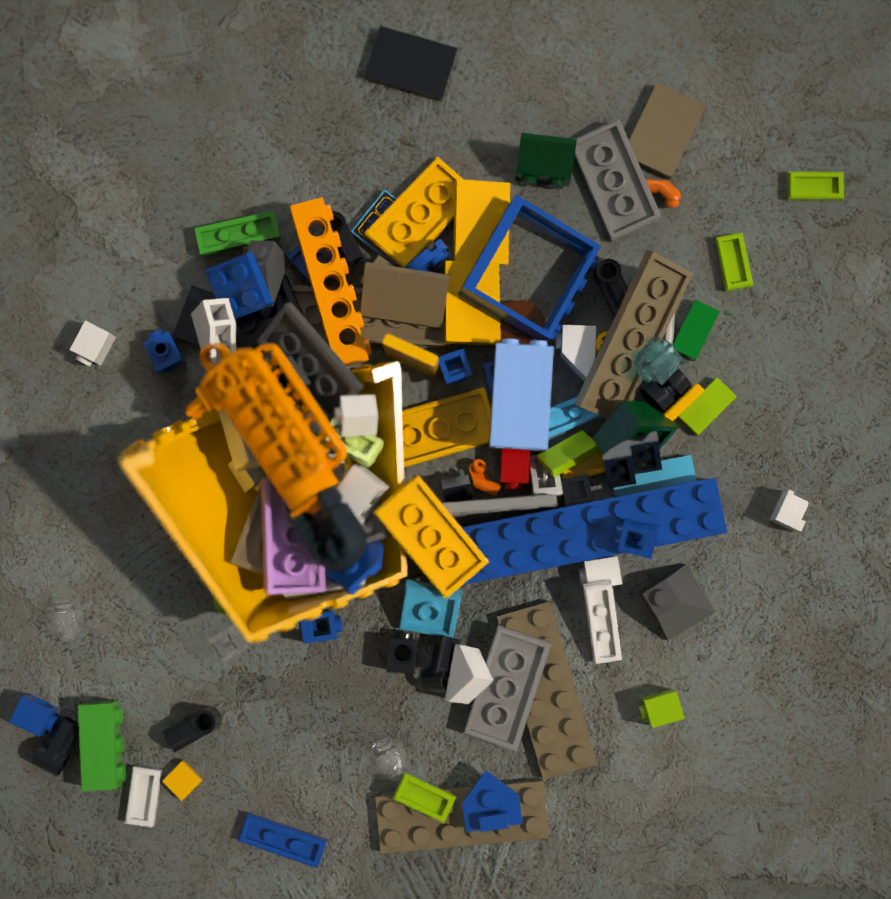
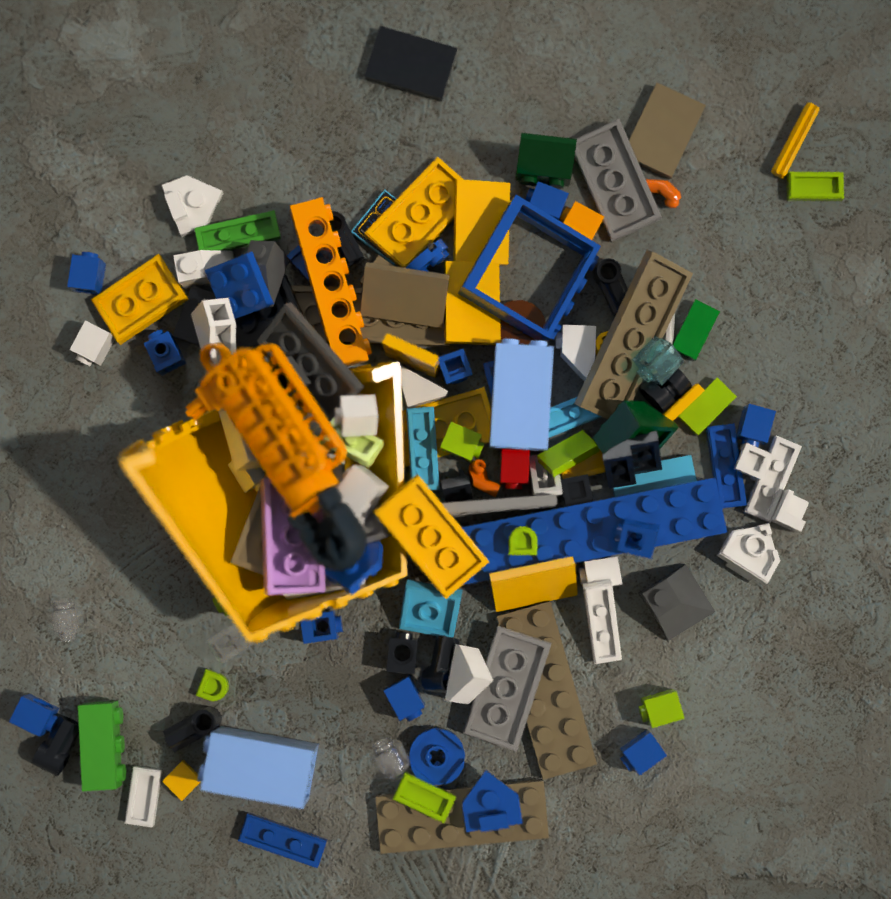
(86, 273): none -> blue brick
(139, 299): none -> yellow tile
(191, 203): none -> white plate
(191, 265): none -> white slope
(212, 686): none -> lime tile
(258, 766): none -> light blue brick
(405, 699): none -> blue brick
(418, 389): none -> white slope
(423, 445): none -> medium azure tile
(437, 772): none -> blue plate
(462, 442): none -> lime brick
(522, 542): none -> lime tile
(534, 584): none -> yellow tile
(548, 199): none -> blue brick
(582, 219): none -> light orange brick
(642, 753): none -> blue brick
(723, 457): none -> blue tile
(733, 262): lime tile -> none
(751, 553): none -> white plate
(752, 461): none -> white panel
(755, 425): none -> blue brick
(768, 491): none -> white tile
(795, 140): none -> yellow axle

